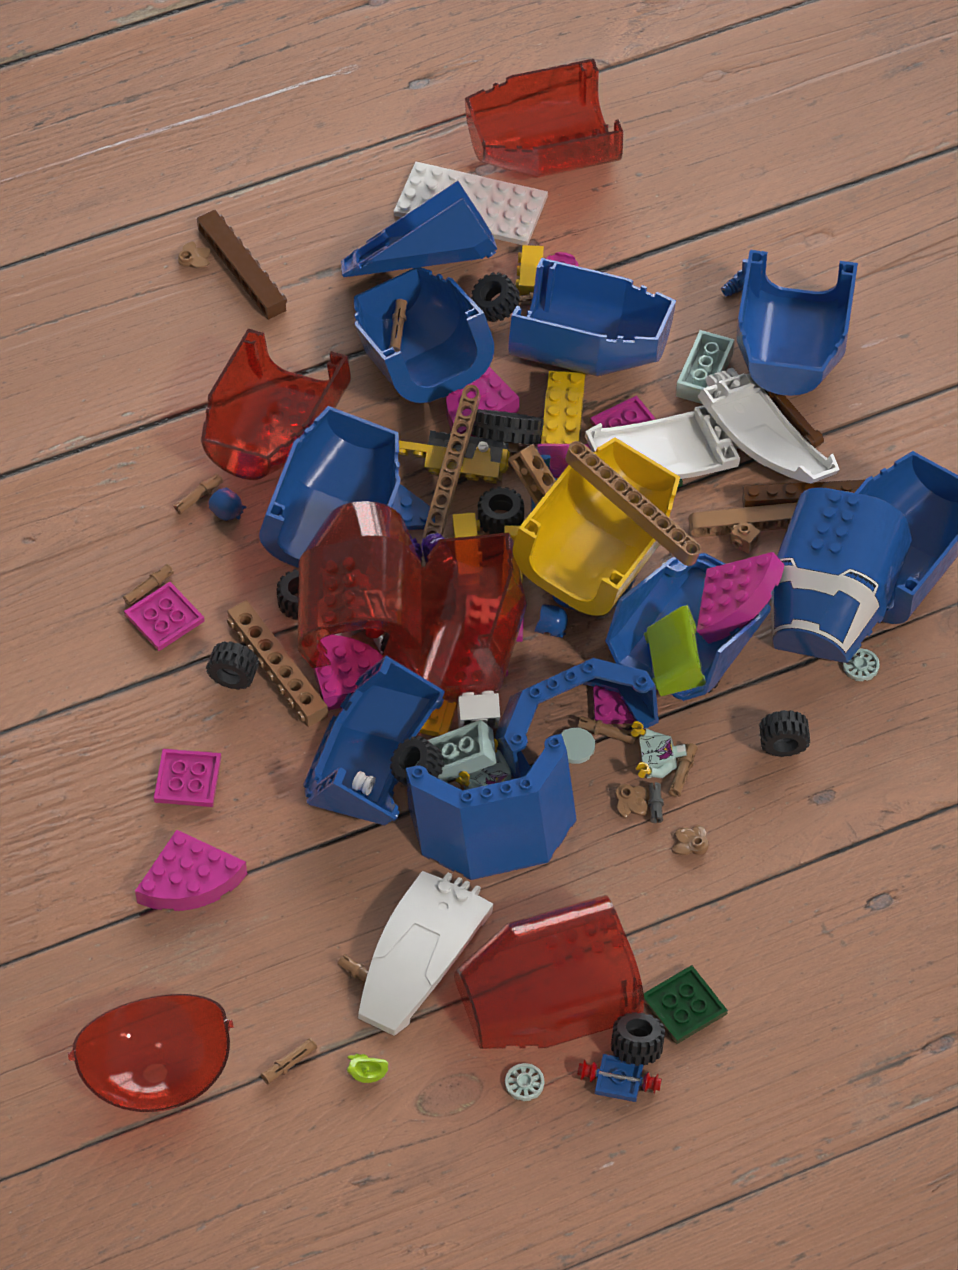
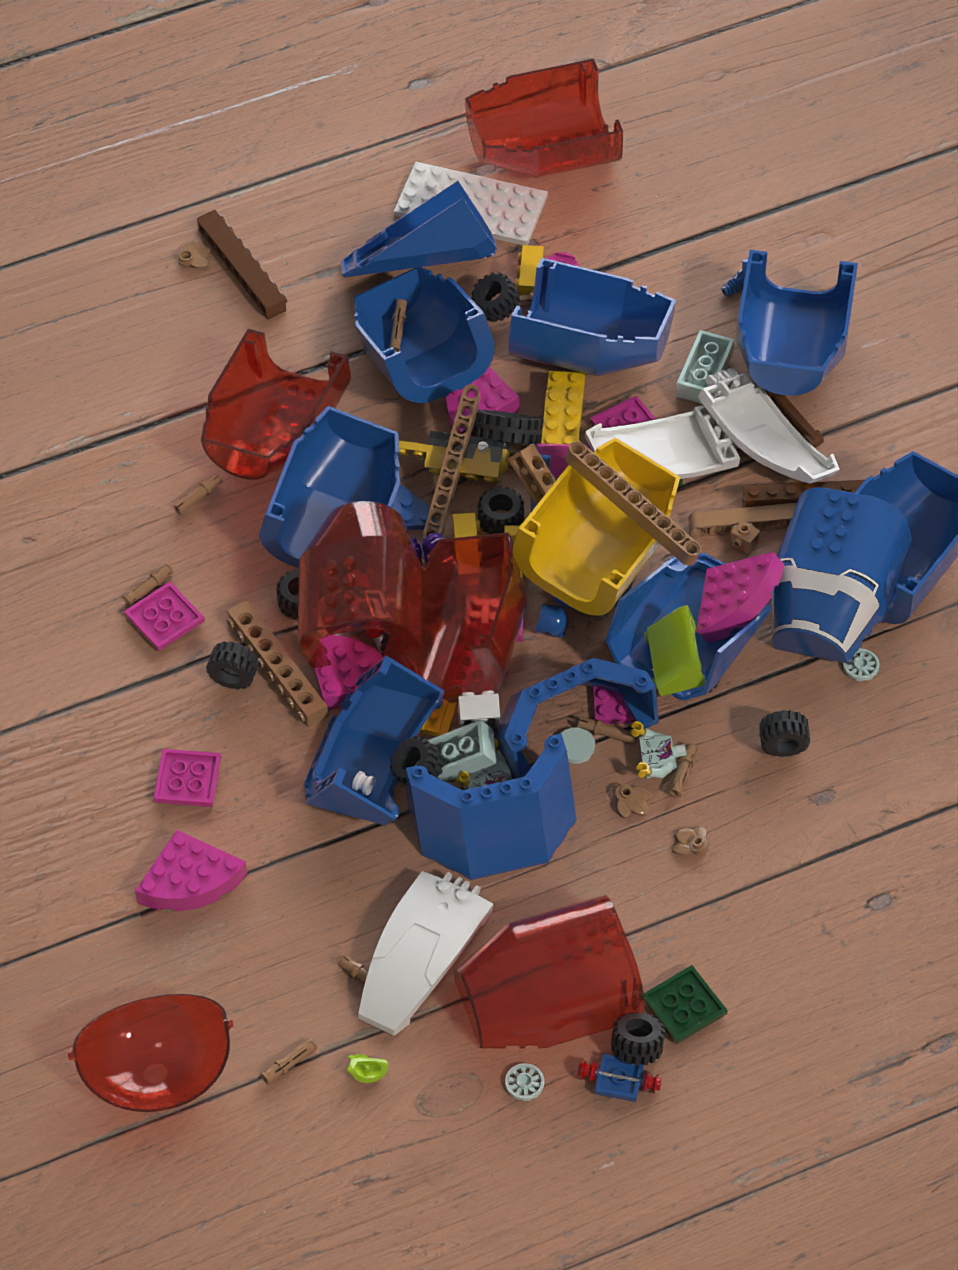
(226, 504): blue helmet -> none
(655, 802): dark grey pin -> none

